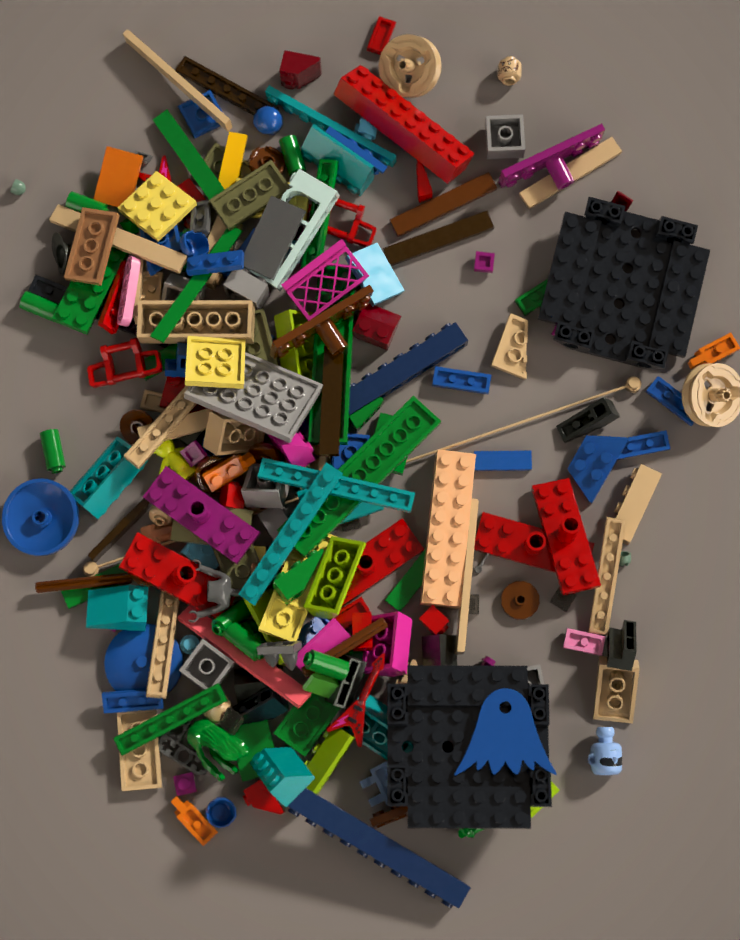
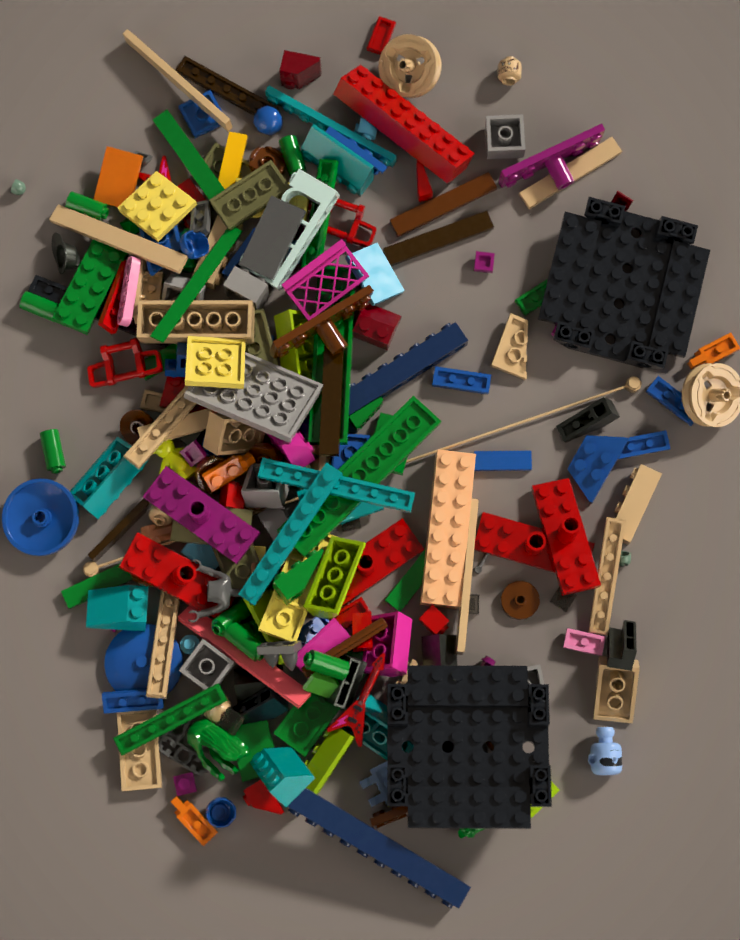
(83, 582): reddish brown axle -> none
(91, 246): medium nougat plate -> none
(215, 262): blue plate -> none
(505, 736): blue piece -> none

